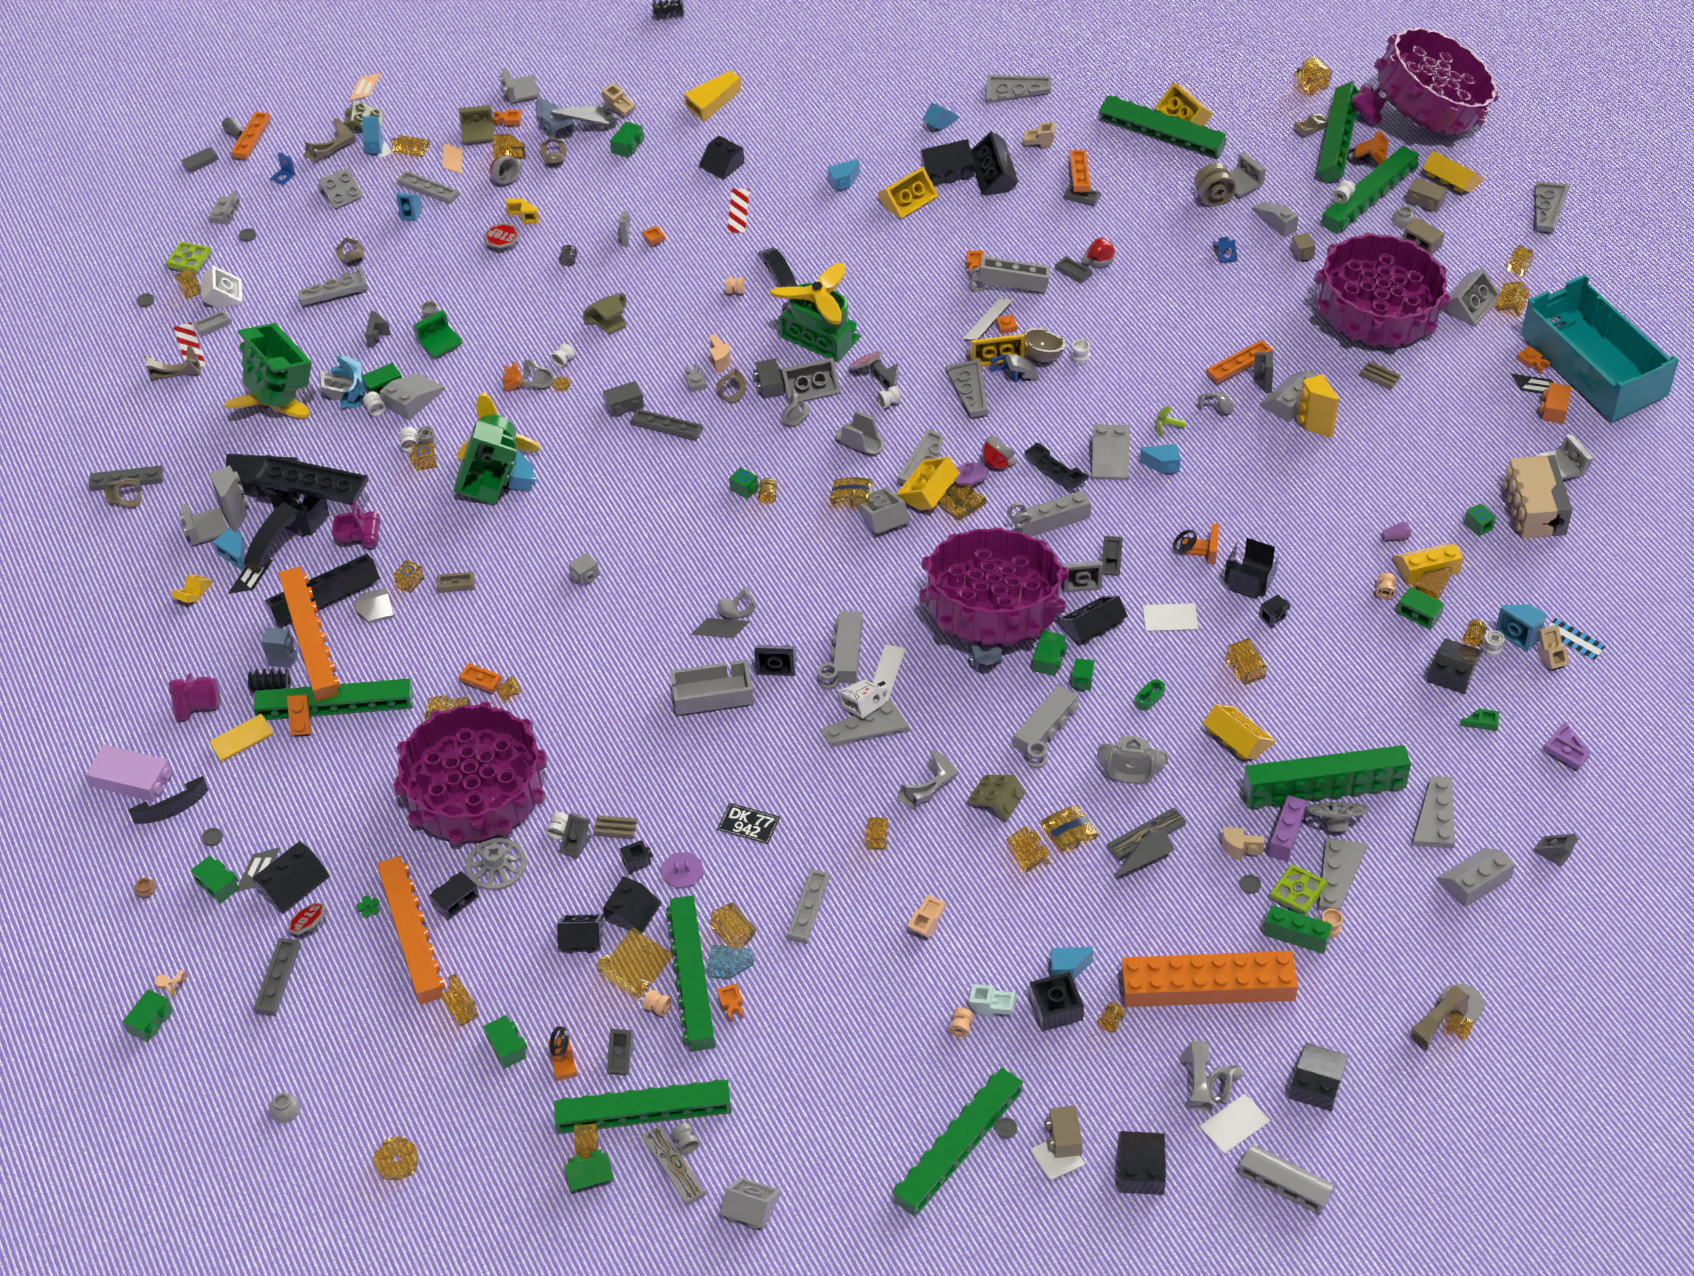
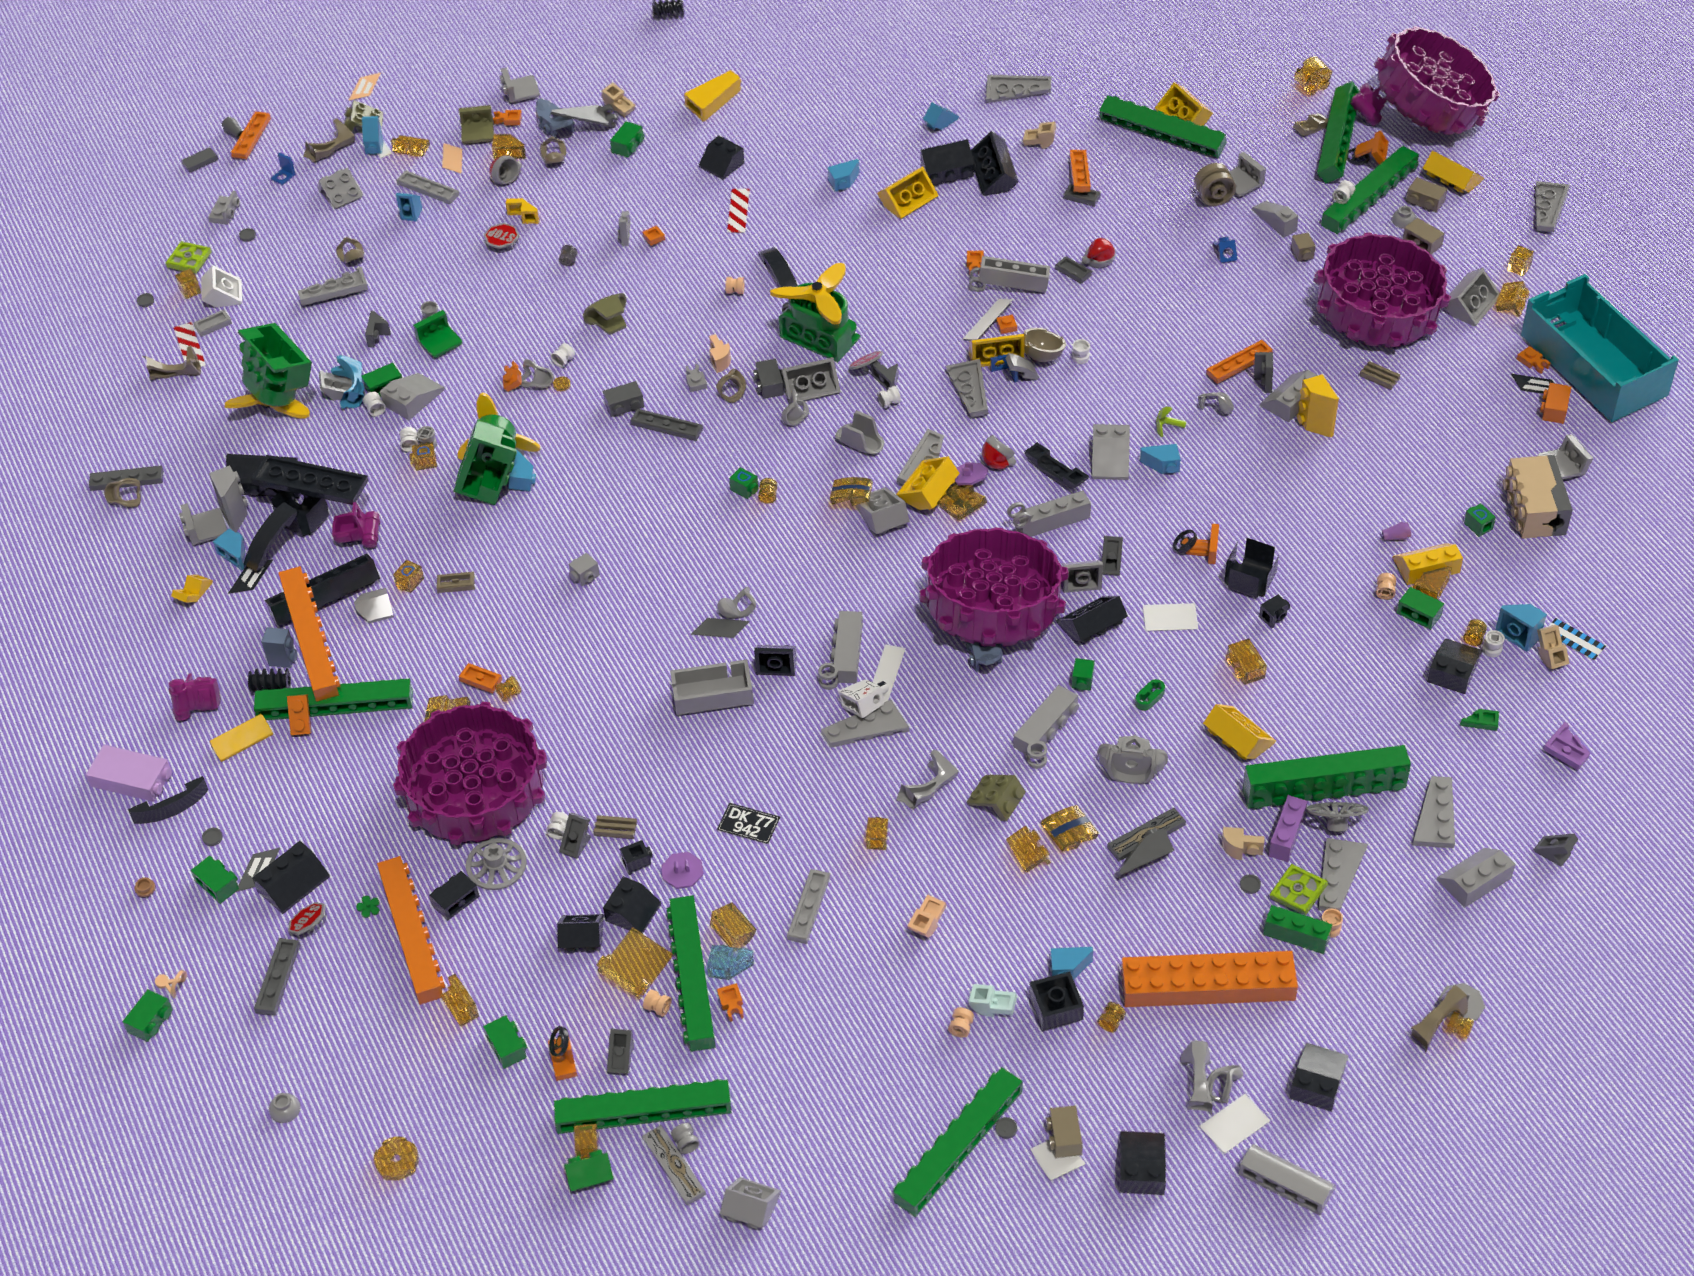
(1049, 653): green brick -> none

